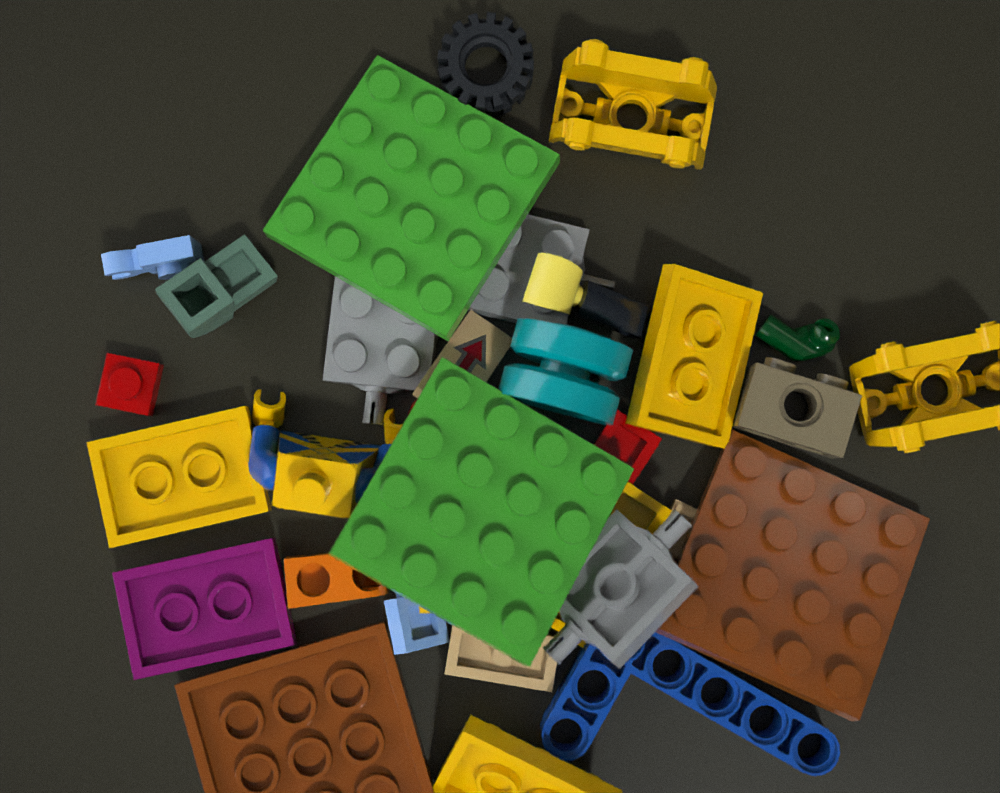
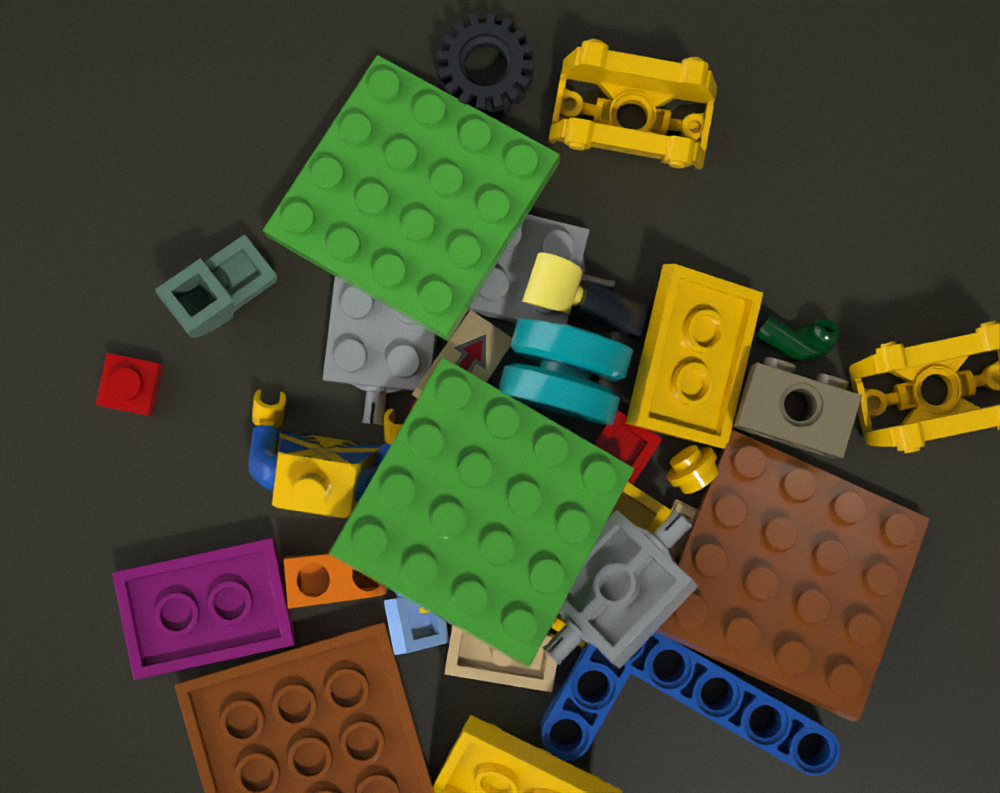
(161, 257): light blue plate -> none
(176, 477): yellow plate -> none
(693, 468): none -> yellow plate

